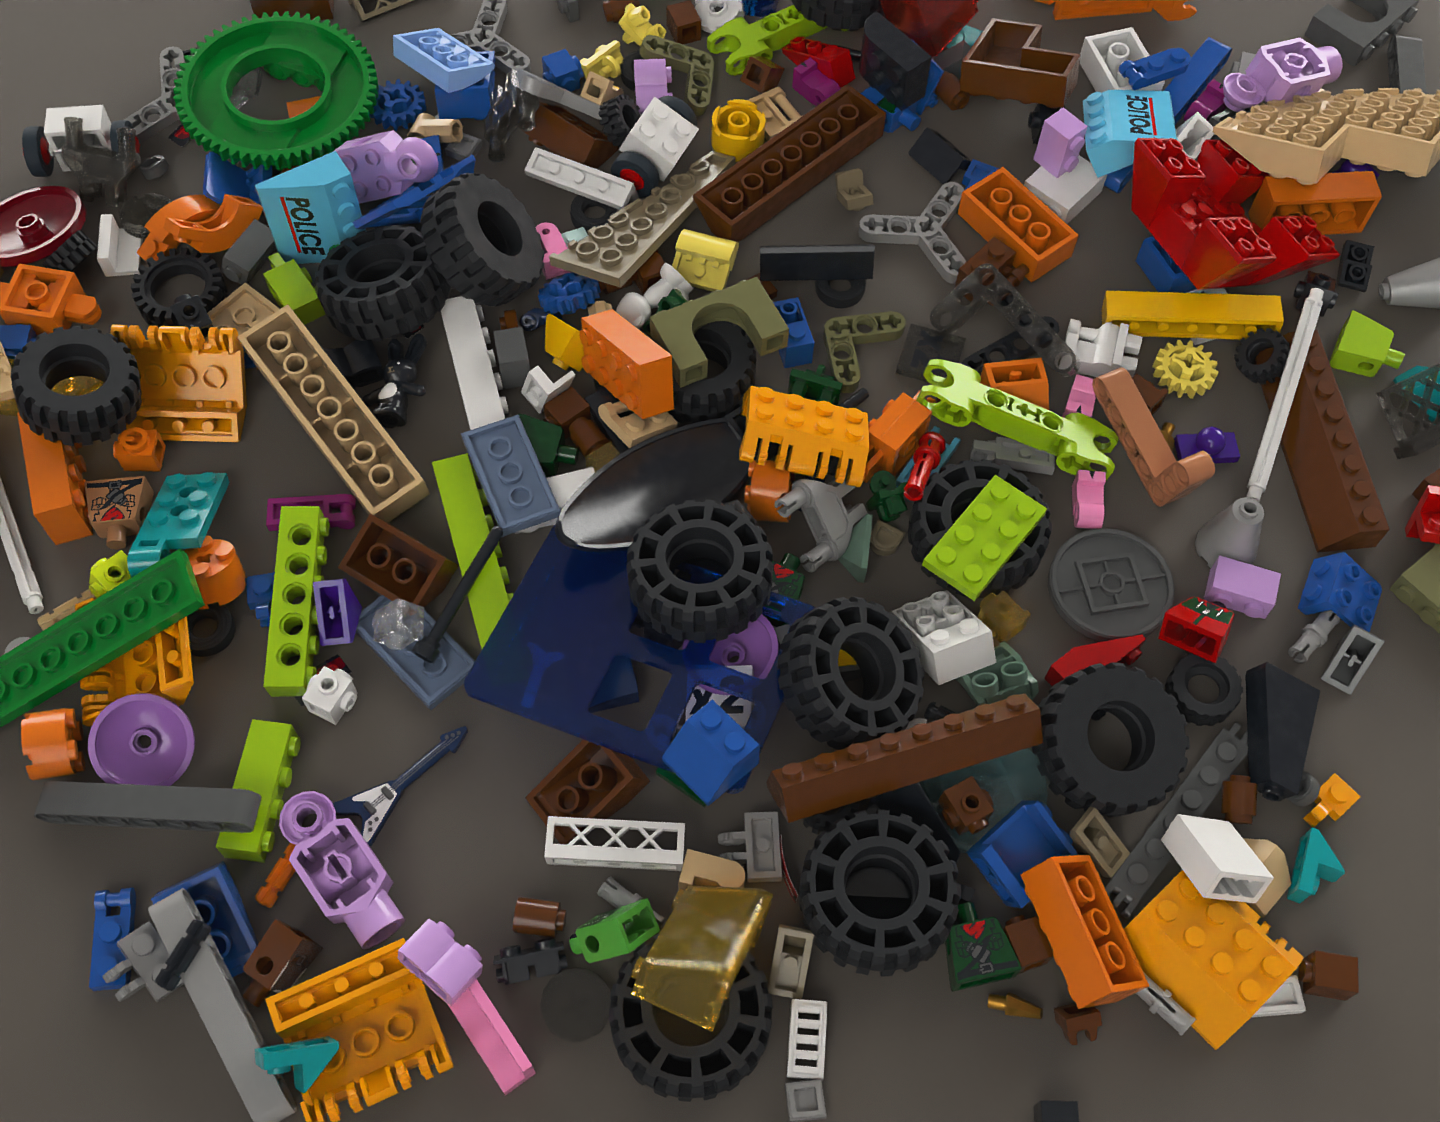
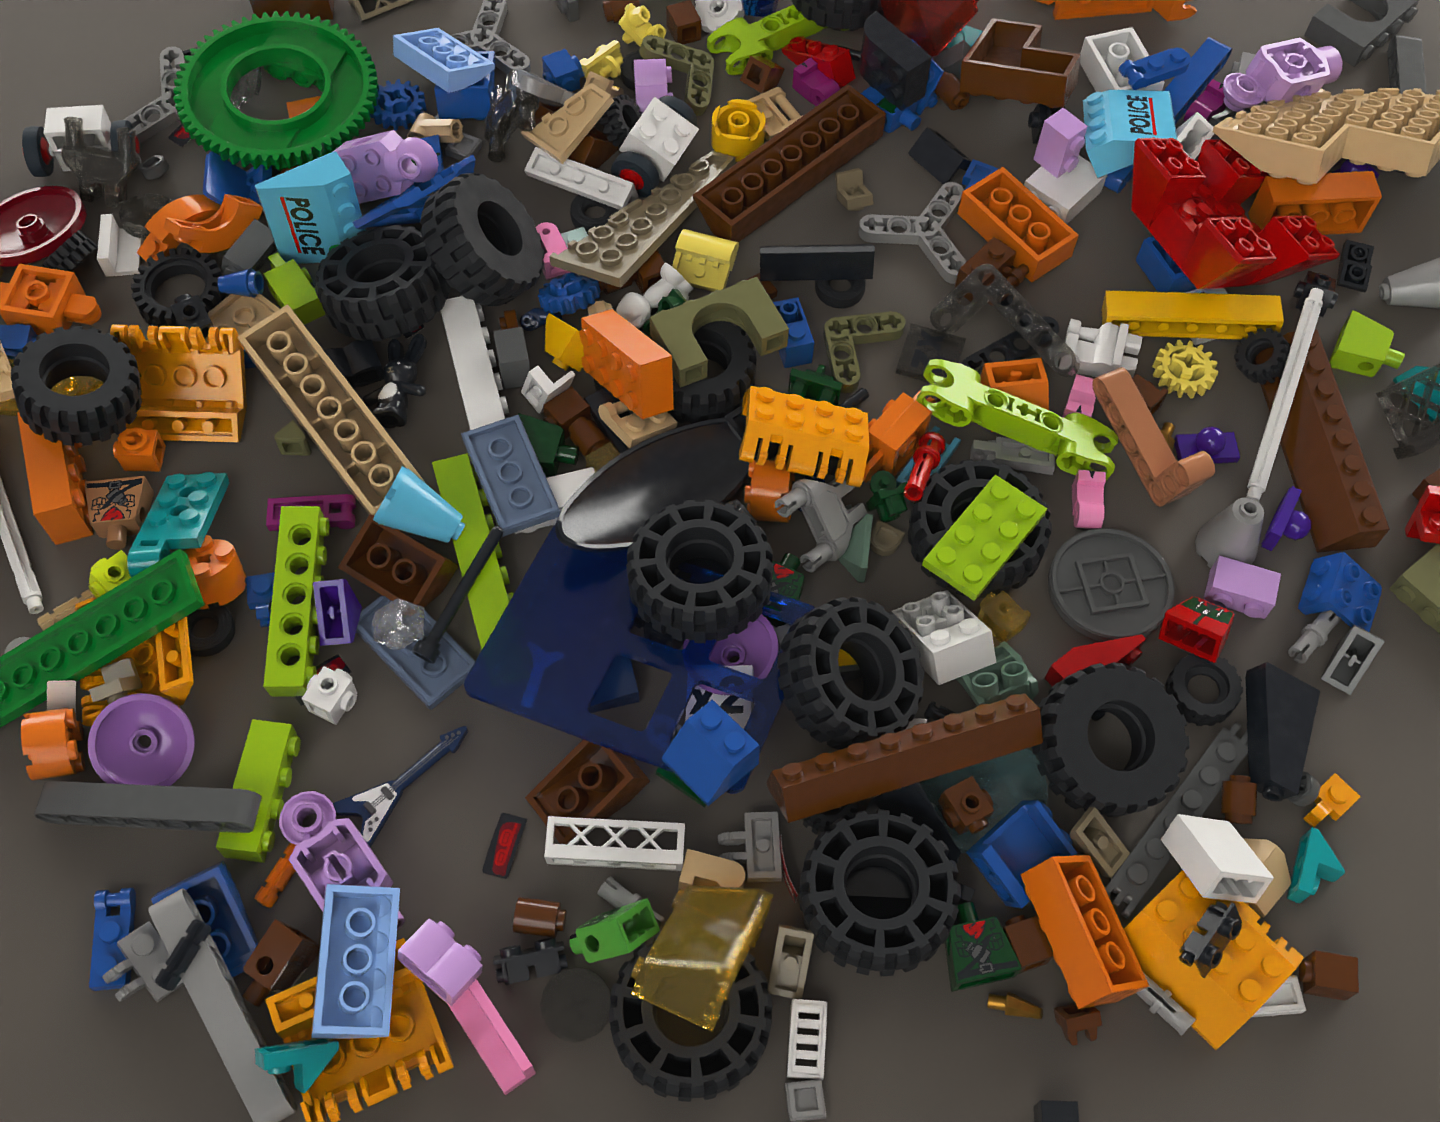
(61, 694): none -> white sticker
(119, 680): none -> dark tan bracket
(242, 283): none -> blue cone
(292, 440): none -> olive slope
(356, 962): none -> light blue slope
(418, 509): none -> medium azure cone
(504, 845): none -> sticker
(568, 126): none -> tan wing
(1206, 951): none -> black hinge
(1287, 521): none -> dark purple tile

